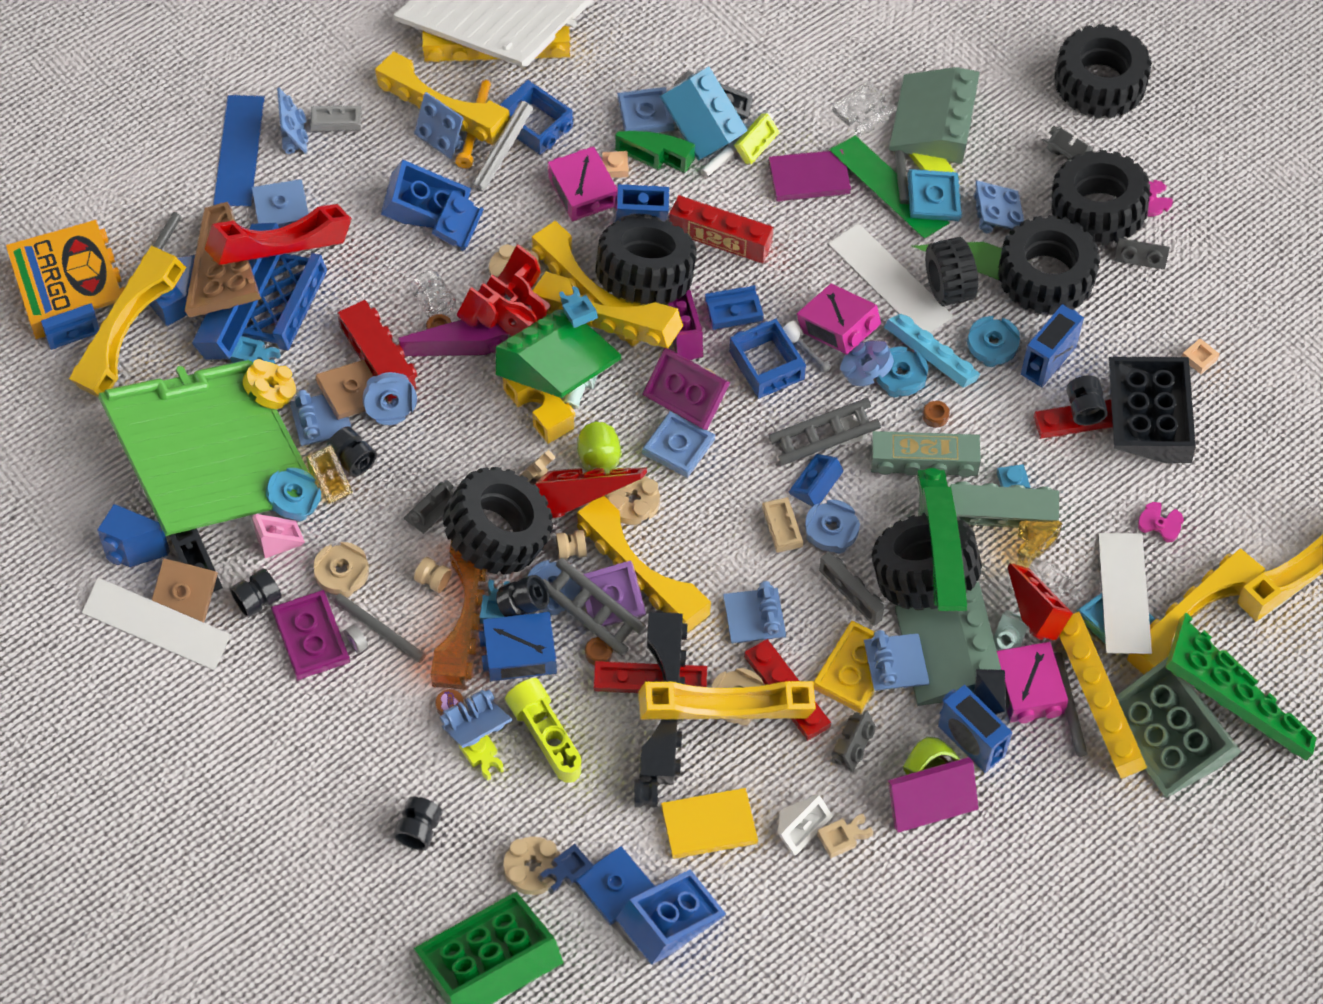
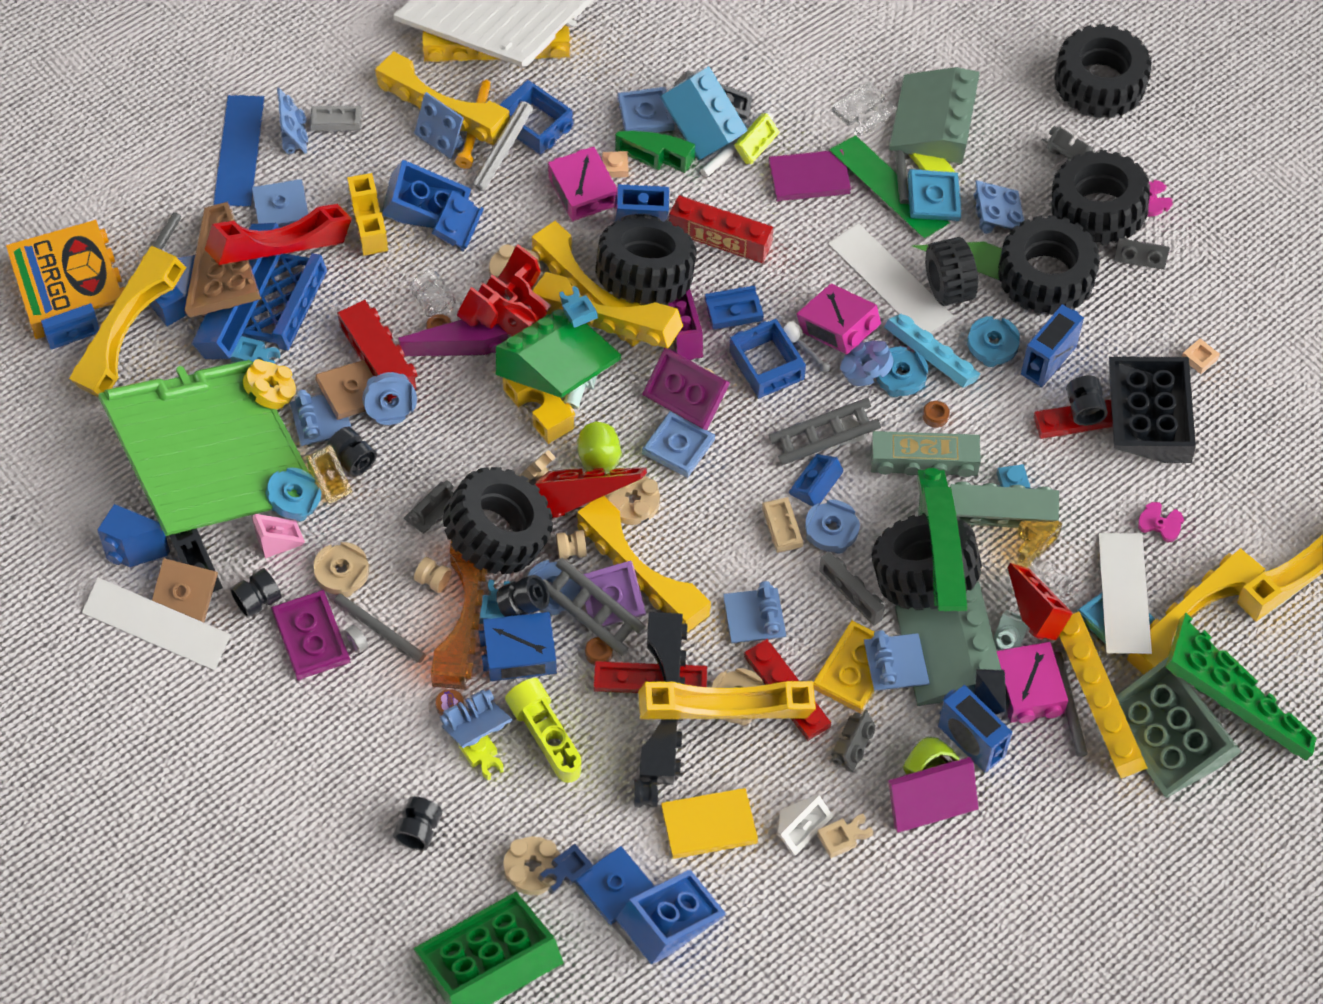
(367, 214): none -> yellow arch

